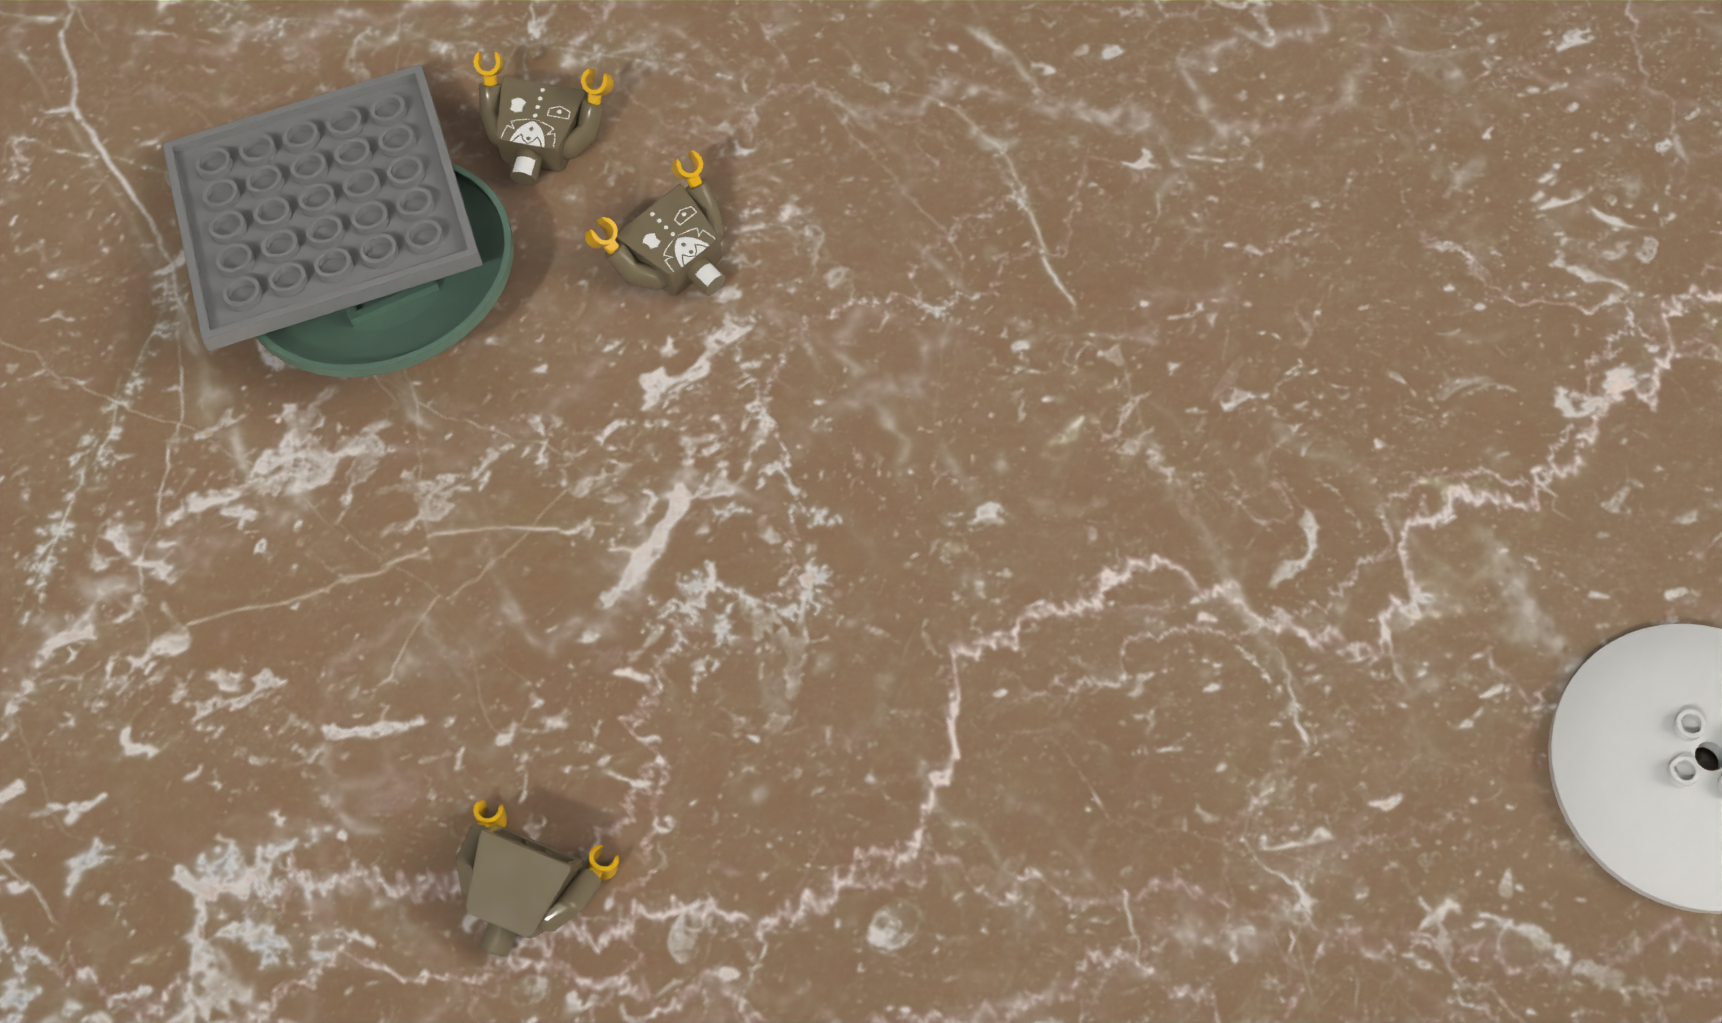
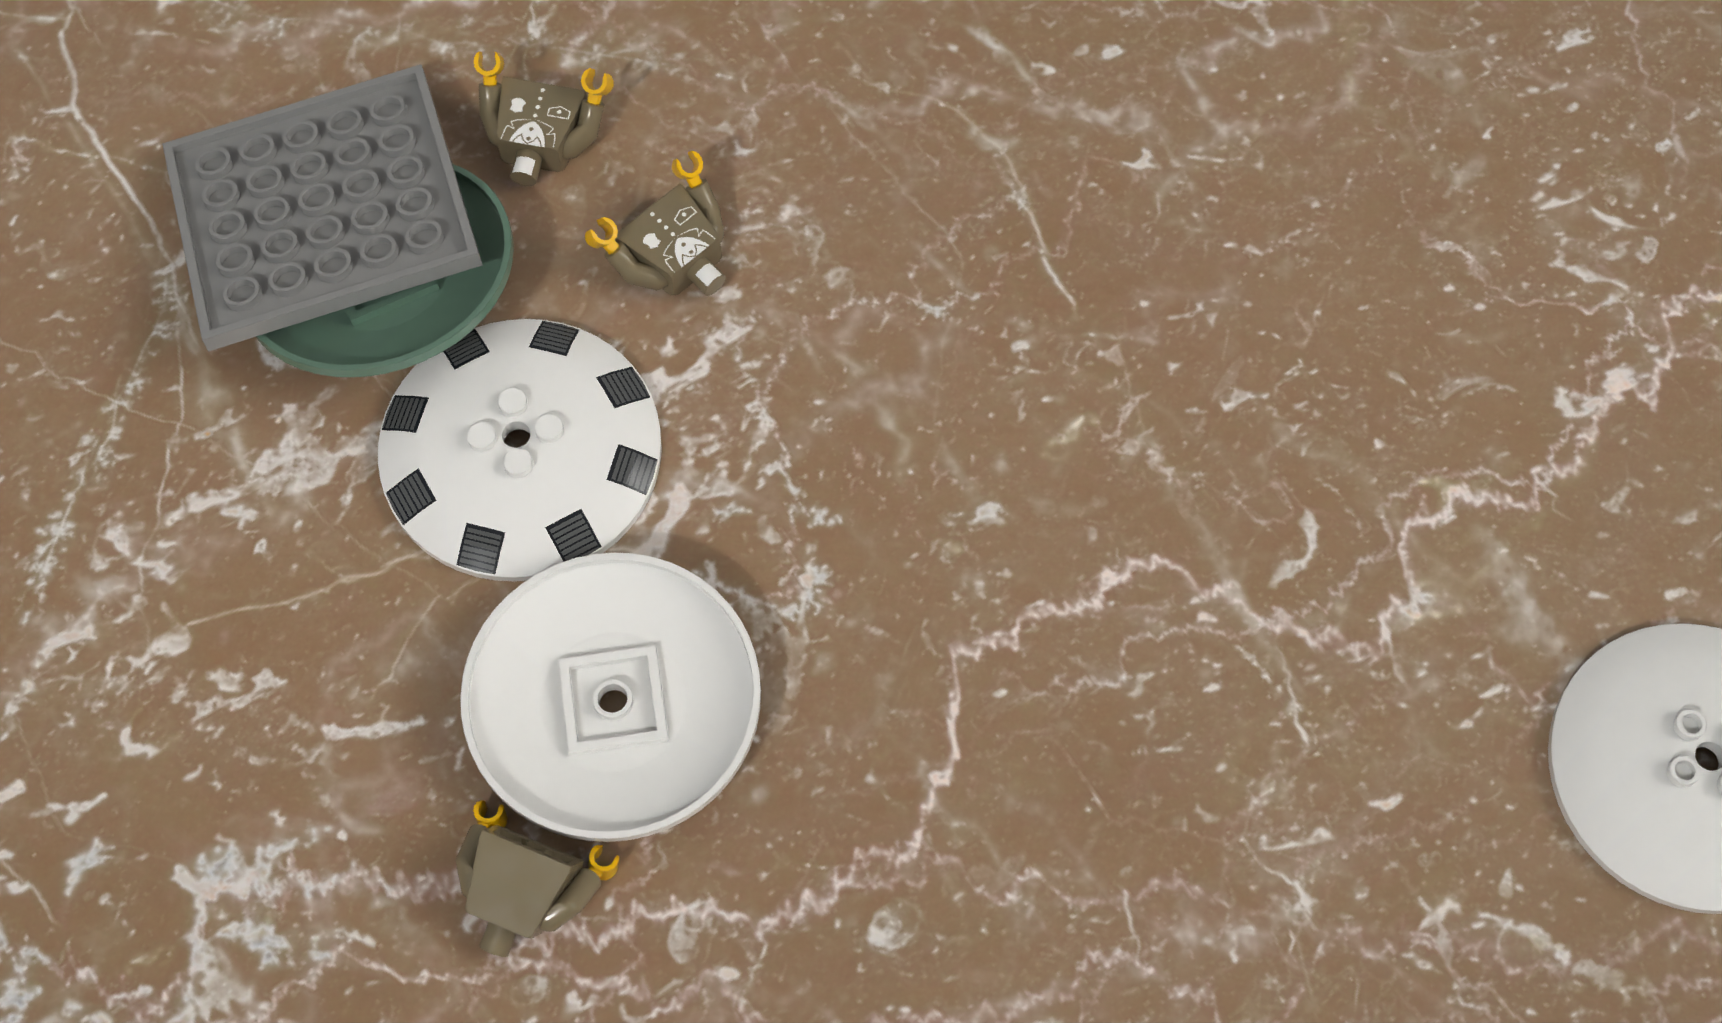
(533, 505): none -> white dish
(598, 629): none -> white dish

